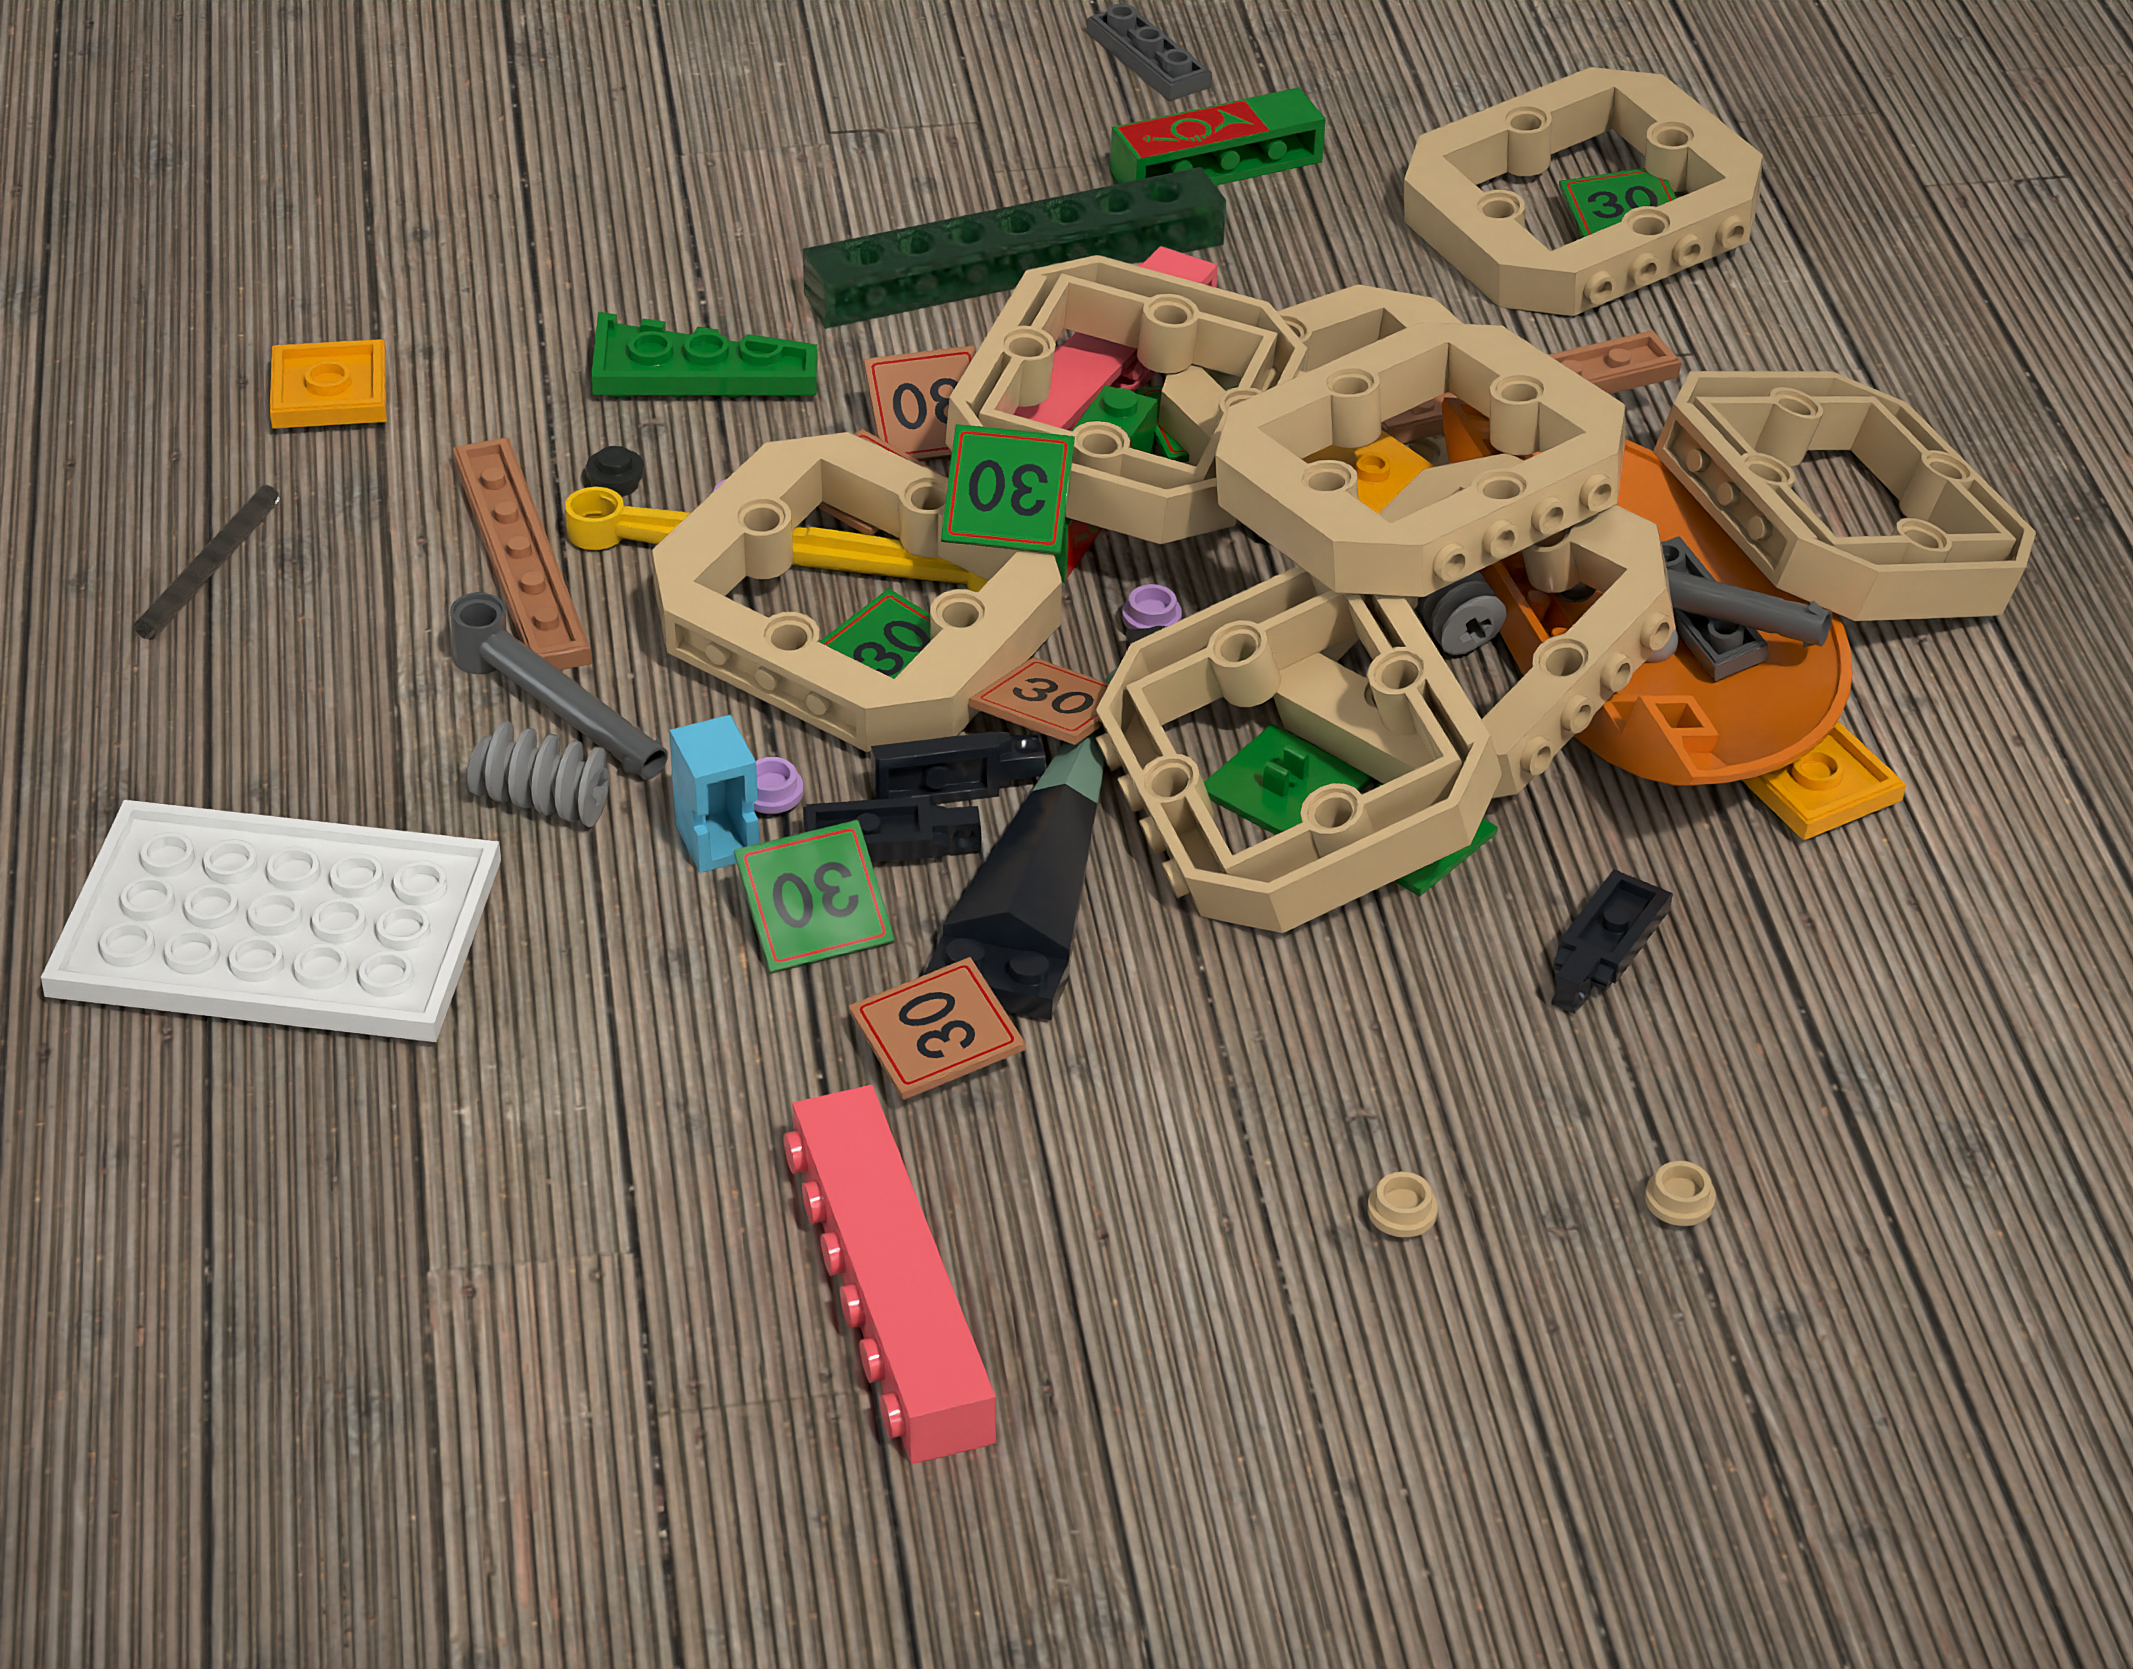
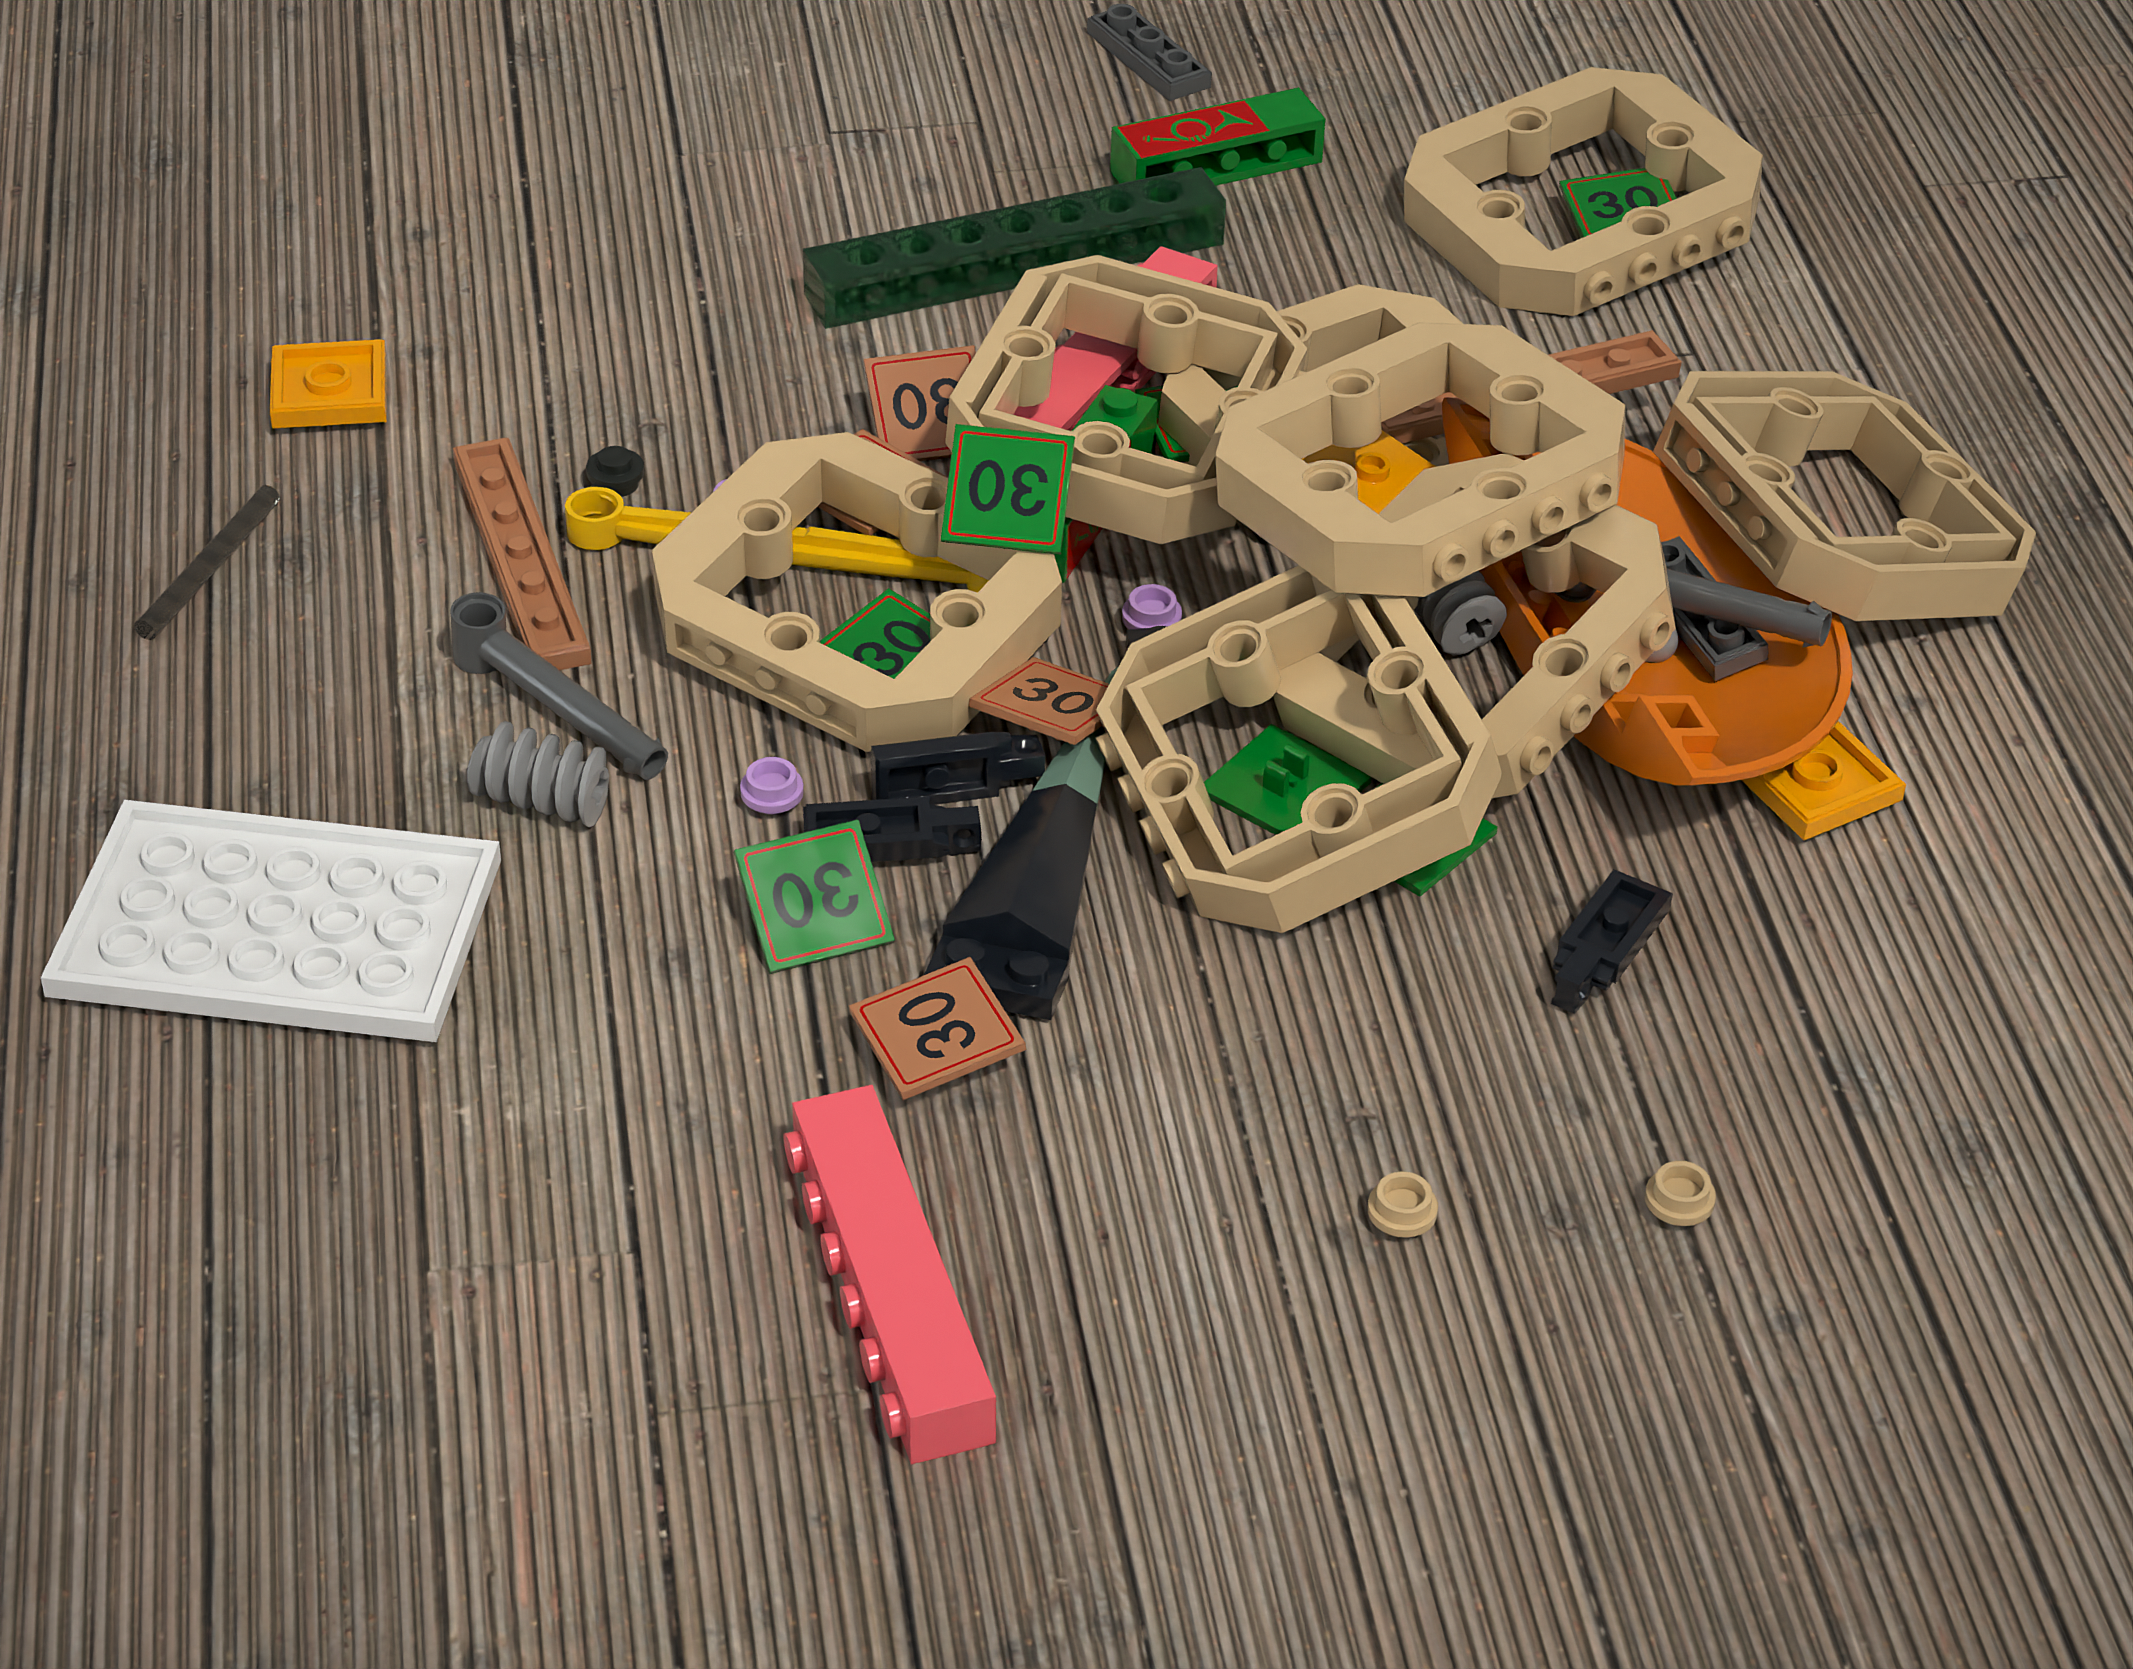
(677, 364): green wing -> none
(714, 791): medium azure brick -> none

